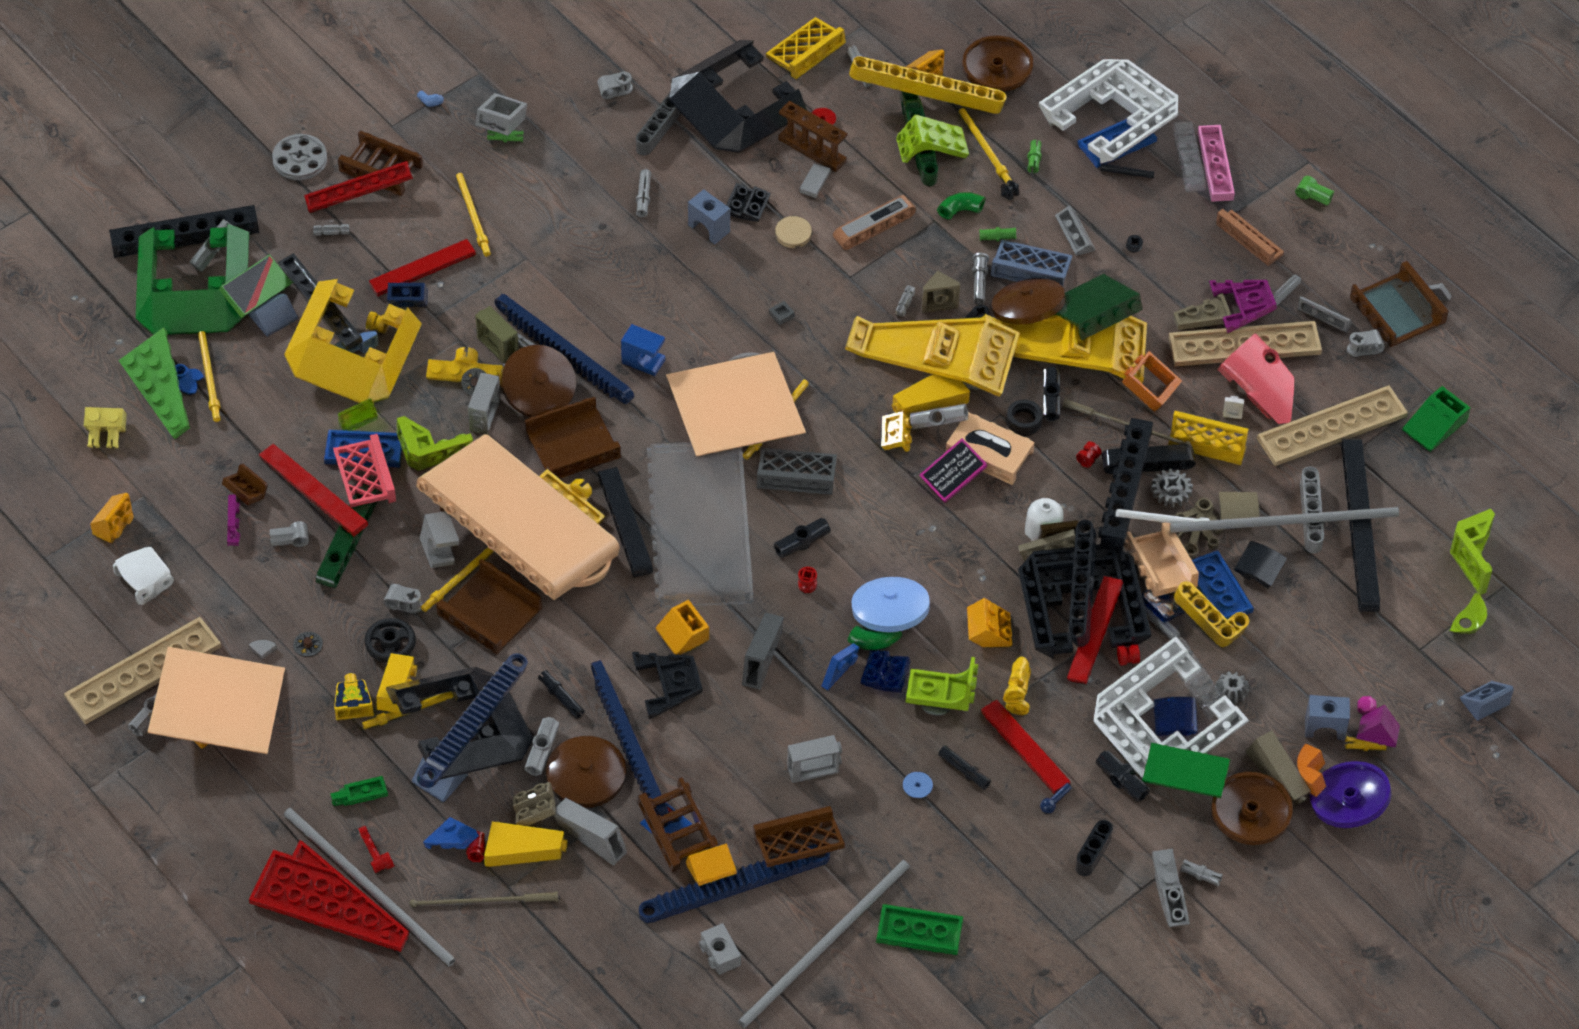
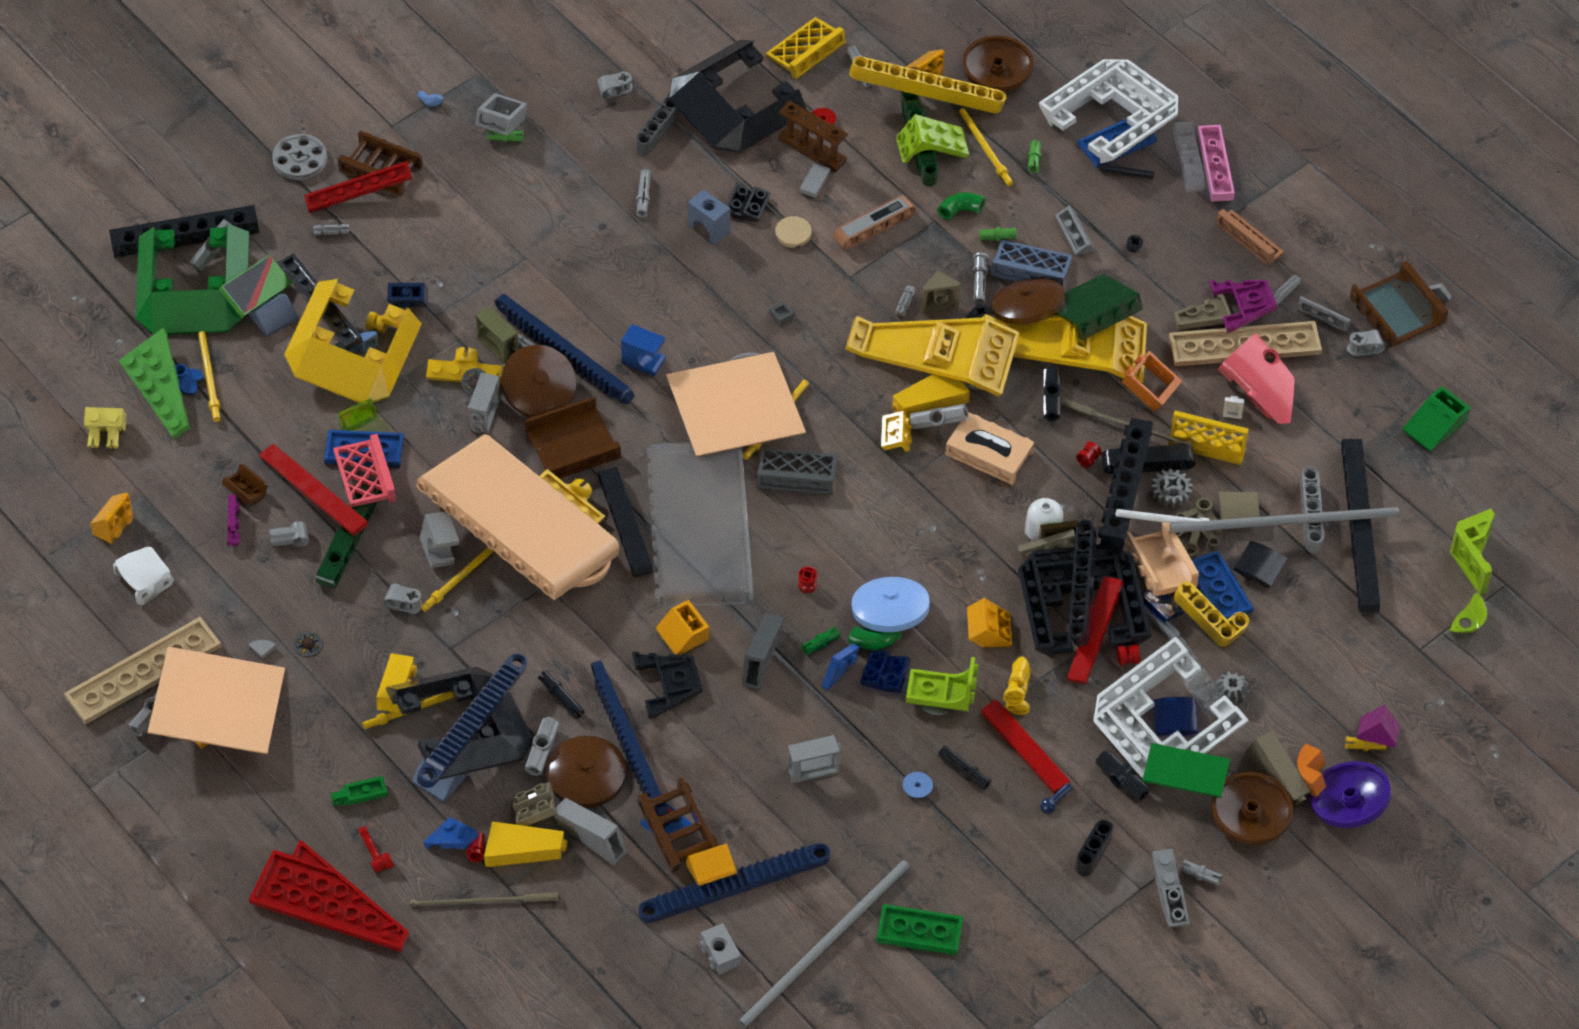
(352, 699): torso -> none
(372, 889): light grey piece -> none
(389, 633): black wheel -> none
(420, 448): lime bracket -> none
(423, 266): red tile -> none
(482, 239): yellow bar -> none
(491, 607): reddish brown panel -> none
(794, 826): reddish brown fence -> none
(802, 537): black piece -> none
(820, 641): none -> green pin
(953, 470): black tile -> none
(1009, 189): black wheel -> none
(1024, 406): black tyre -> none
(1309, 188): bright green piece -> none
(1317, 716): sand blue piece -> none
(1332, 425): tan plate -> none
(1366, 704): dark pink tile -> none
(1487, 699): sand blue slope -> none

